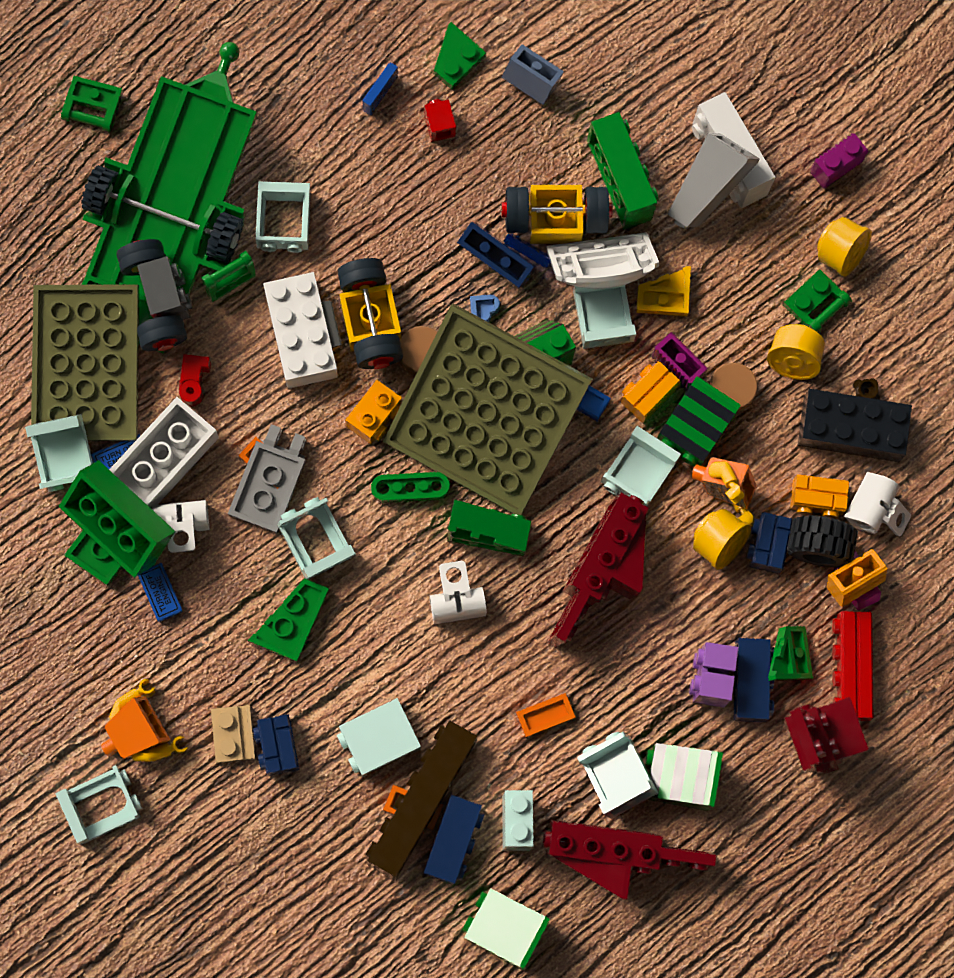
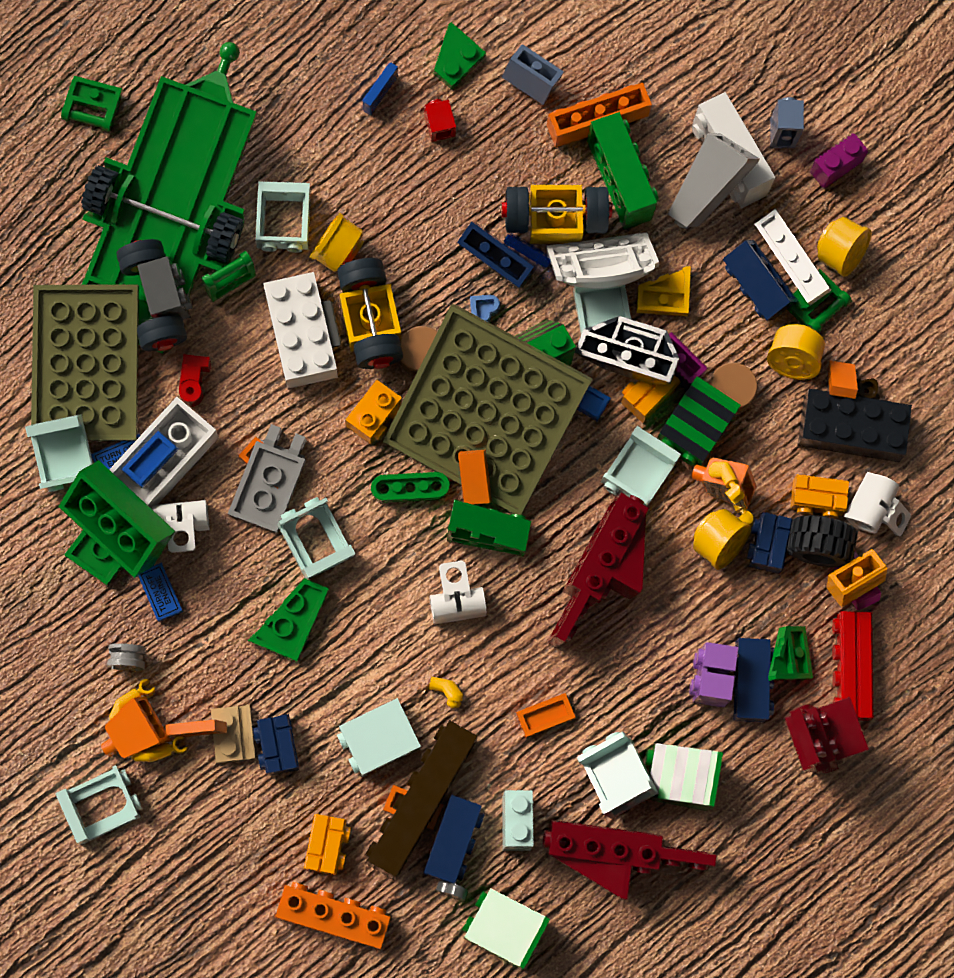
(126, 657): none -> light grey wheel
(150, 459): none -> blue tile
(196, 728): none -> orange tile
(326, 845): none -> light orange brick
(332, 916): none -> orange brick
(338, 243): none -> yellow wheel
(450, 690): none -> yellow arm
(452, 890): none -> dark grey tile
(474, 476): none -> orange tile
(574, 121): none -> orange brick
(630, 350): none -> black wedge
(759, 280): none -> dark blue brick
(787, 123): none -> sand blue brick
(792, 257): none -> white plate
(842, 379): none -> orange tile

